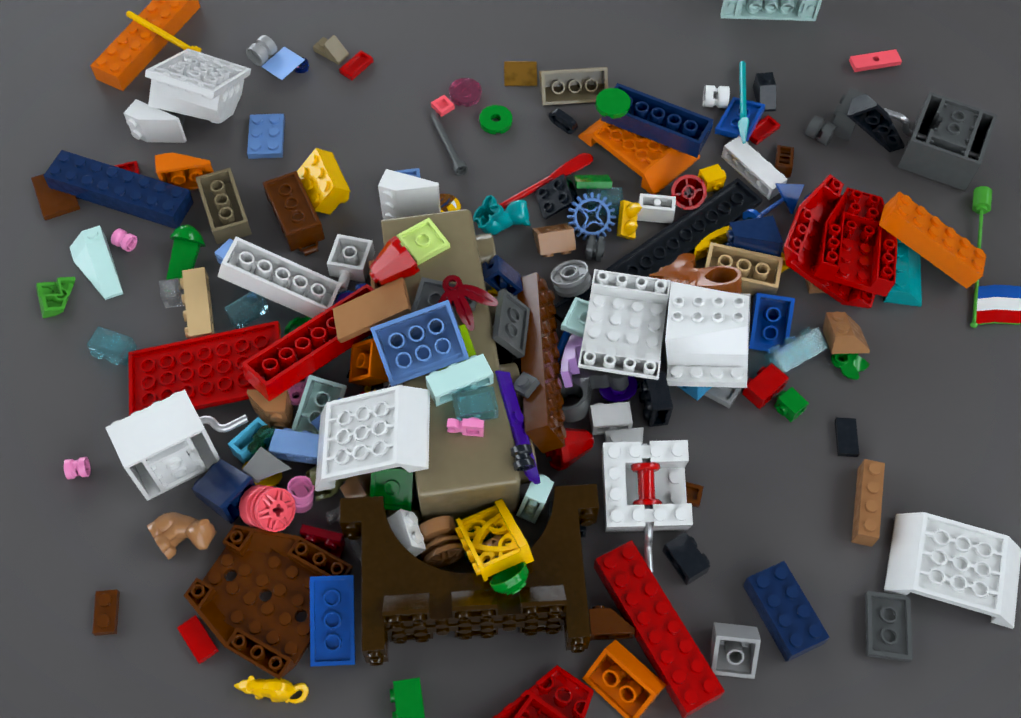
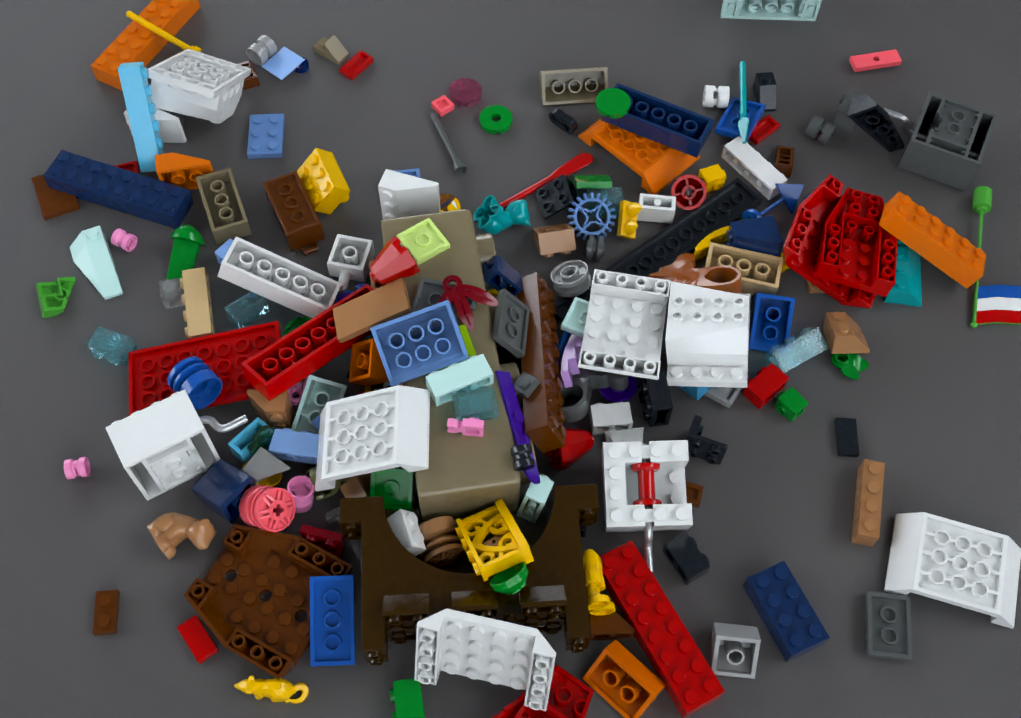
(141, 113): none -> medium azure brick
(197, 380): none -> blue wheel
(252, 80): none -> reddish brown slope
(485, 651): none -> white slope
(520, 73): pearl gold piece -> none
(598, 603): none -> yellow piece
(703, 447): none -> black bracket

